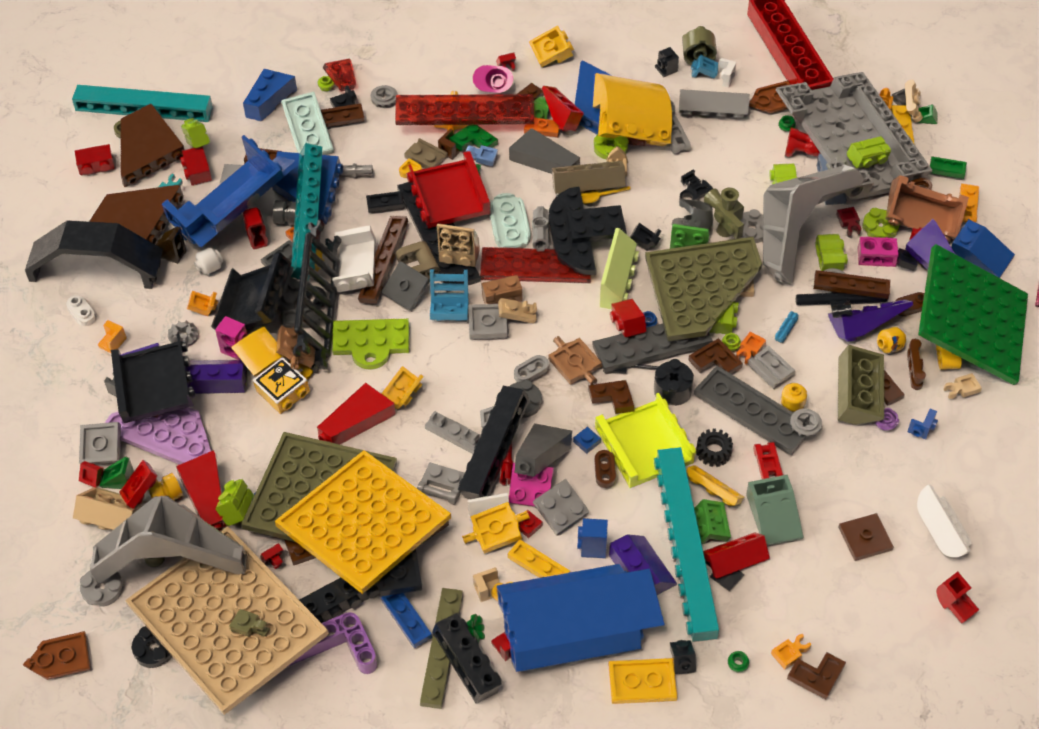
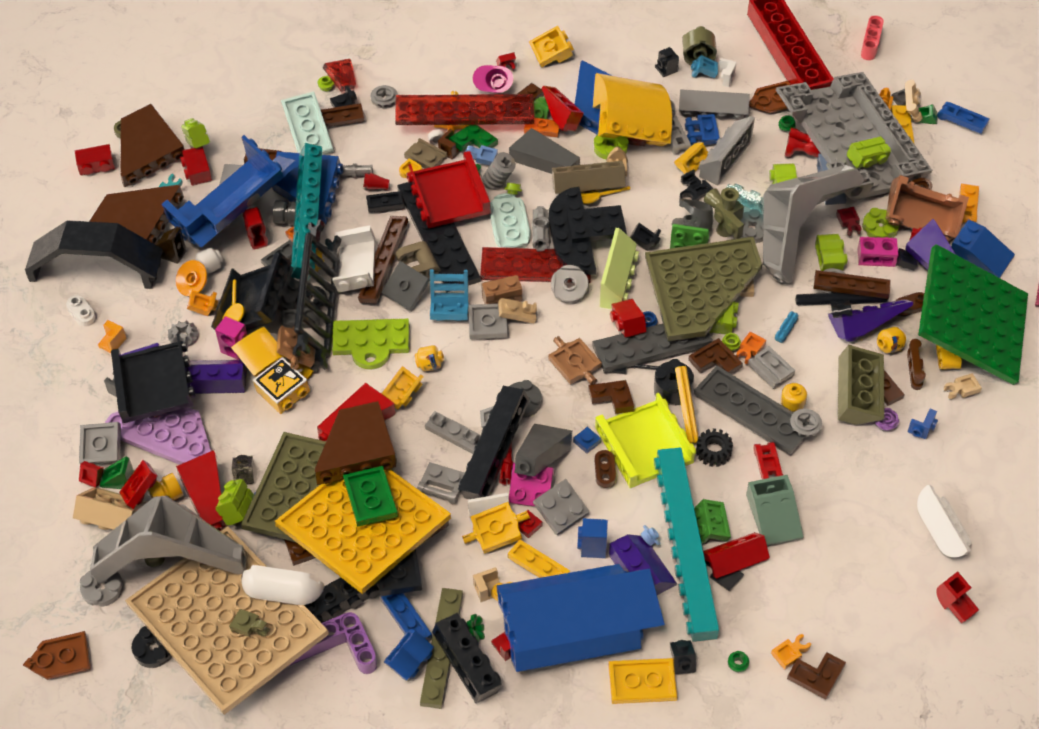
(126, 101): teal brick -> none
(190, 277): none -> light orange dish
(236, 311): none -> yellow piece
(243, 468): none -> clear smoke bracket
(267, 93): blue wedge -> none
(273, 555): red tile -> none
(280, 585): none -> white brick
(355, 444): none -> reddish brown slope
(370, 496): none -> green plate
(375, 182): none -> red cone
(409, 654): none -> blue brick
(429, 358): none -> yellow head
(435, 135): none -> white tile
(457, 245): tan slope -> none
(499, 171): none -> light grey piece
(513, 188): none -> lime plate
(530, 369): light grey plate -> none
(562, 276): none -> light grey plate
(650, 535): none -> light blue plate
(687, 404): none -> yellow axle
(691, 158): none -> yellow slope
(707, 127): none -> blue plate
(714, 486): yellow plate -> none
(727, 151): none -> light grey slope
(749, 199): none -> clear light blue plate
(865, 537): reddish brown plate -> none
(872, 37): none -> coral beam
(948, 167): green plate -> none
(963, 117): none -> blue plate

